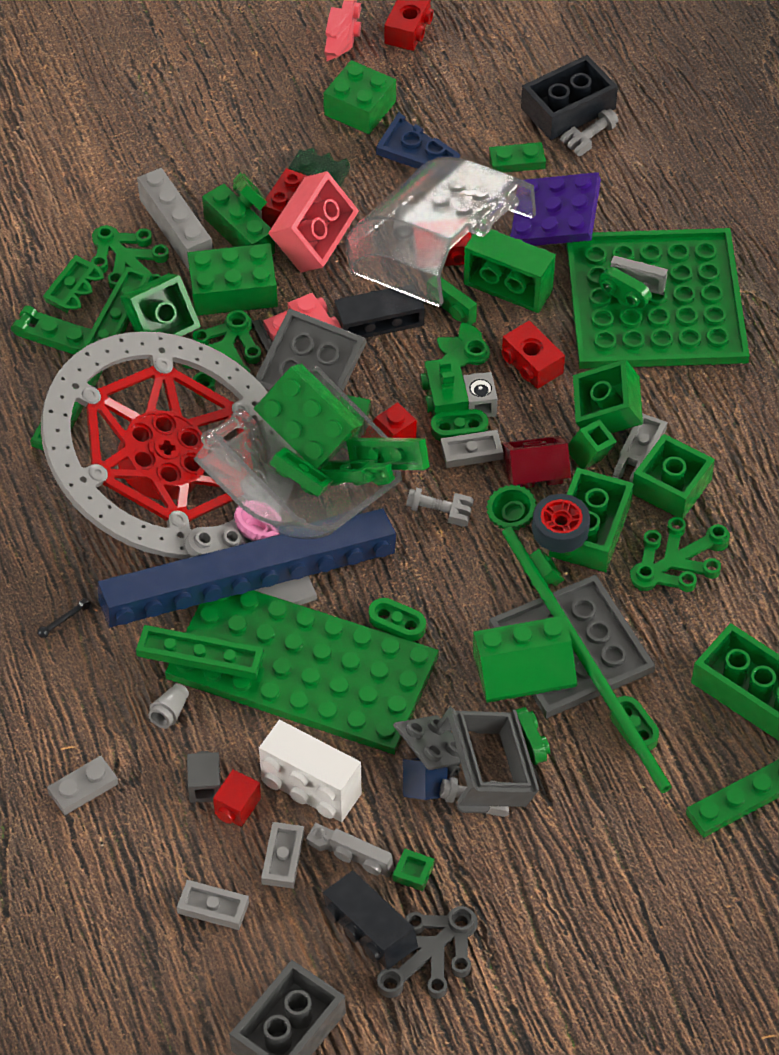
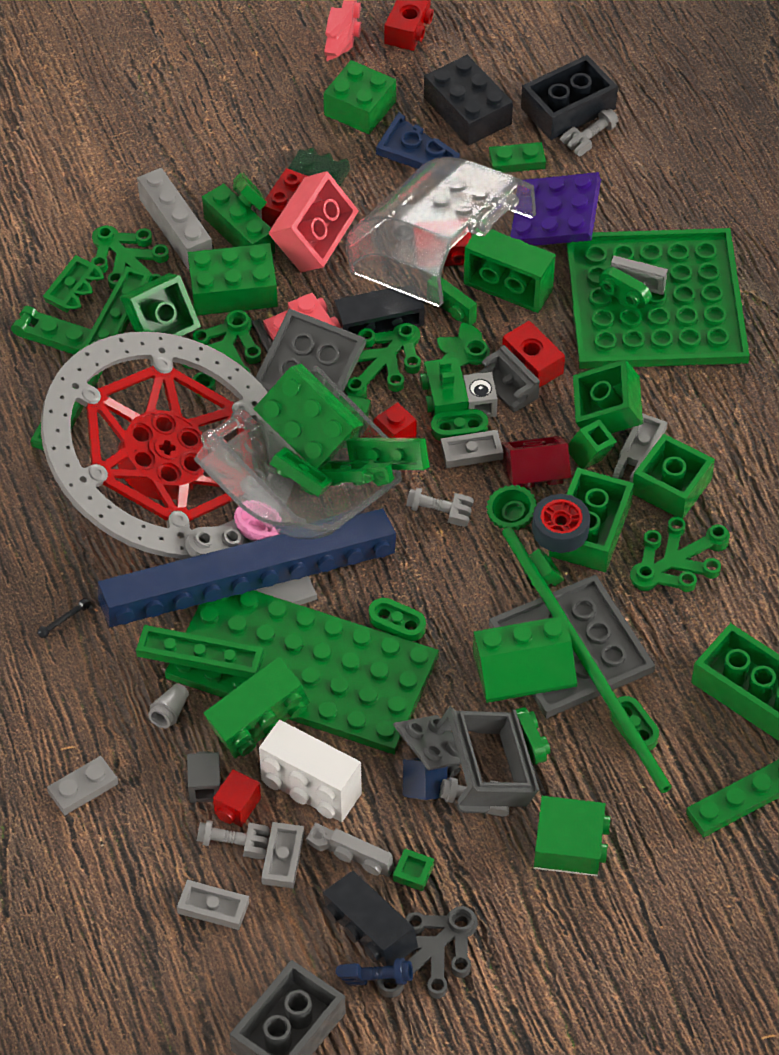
(253, 840): none -> light grey hinge
(256, 707): none -> green brick
(356, 975): none -> dark blue hinge
(386, 357): none -> green plant
(468, 99): none -> black brick
(512, 379): none -> dark grey hinge
(571, 836): none -> green piece

